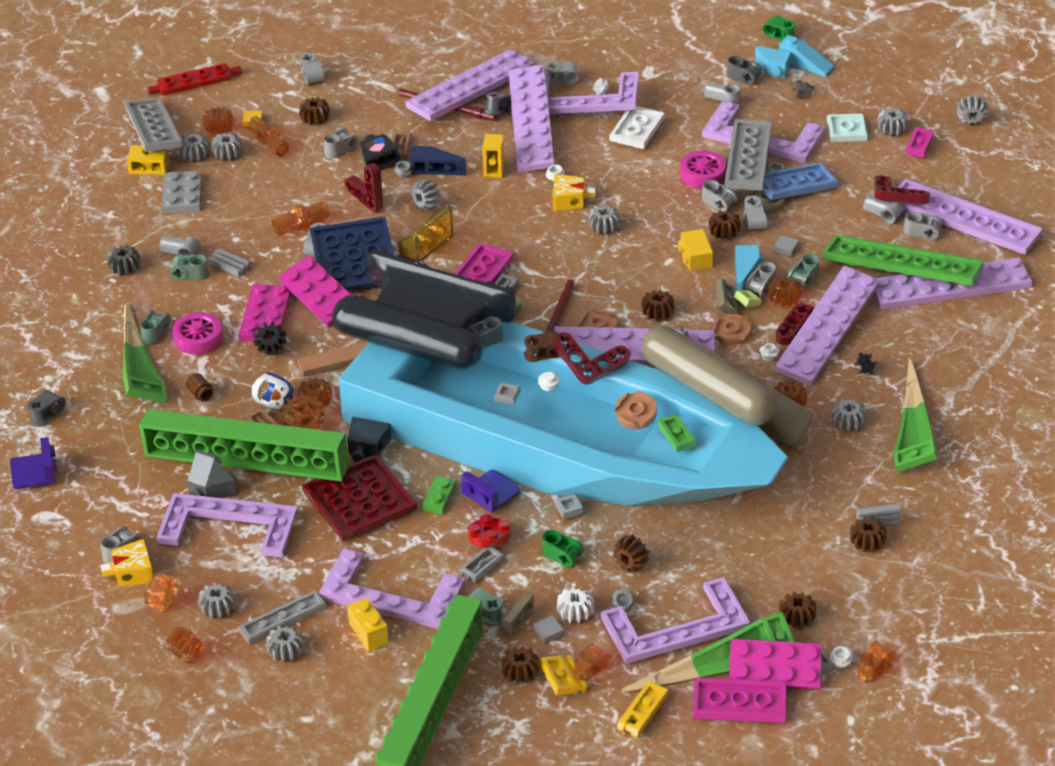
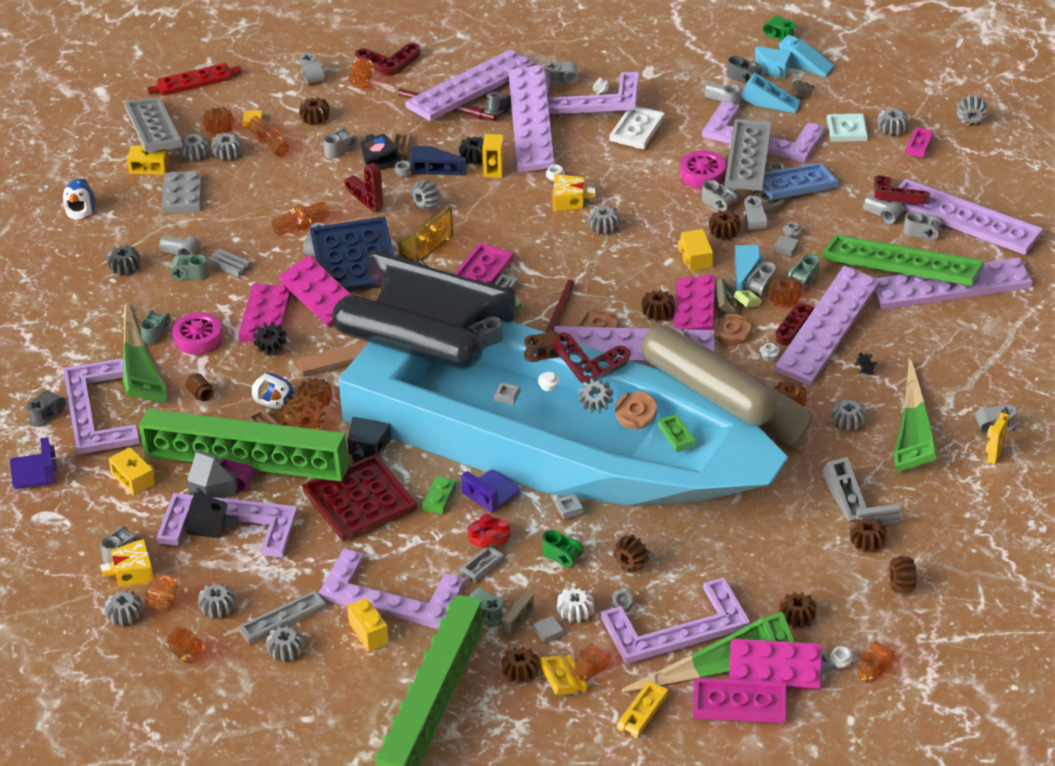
(77, 192): none -> piece
(86, 438): none -> lavender plate
(123, 607): none -> light grey gear
(132, 471): none -> yellow brick
(209, 516): none -> black torso
(243, 472): none -> magenta piece
(360, 73): none -> clear orange gear
(392, 65): none -> dark red beam
(472, 149): none -> black gear
(587, 395): none -> light grey gear
(695, 303): none -> dark pink plate
(768, 95): none -> medium azure slope
(792, 230): none -> light grey plate
(844, 487): none -> light grey slope
(902, 574): none -> reddish brown gear
(988, 416): none -> light grey piece
(997, 438): none -> yellow plate

